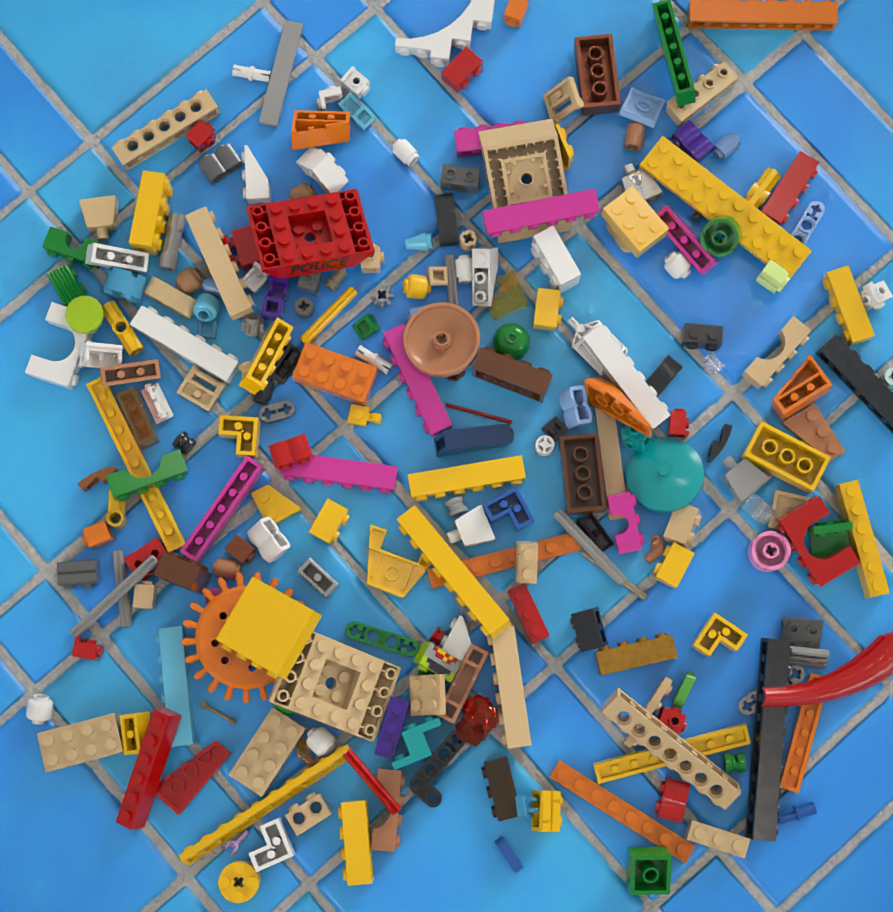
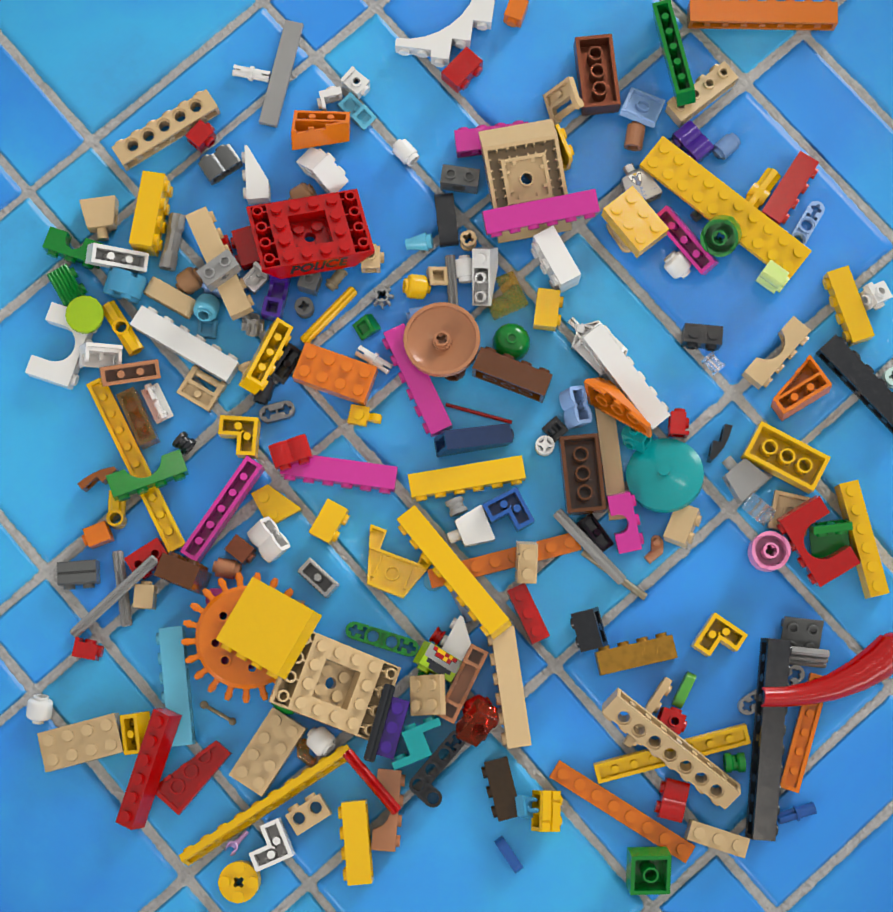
(219, 270): none -> light grey brick
(379, 722): none -> black axle
(664, 374): black slope -> none
(673, 565): yellow brick -> none
(815, 431): nougat wing -> none

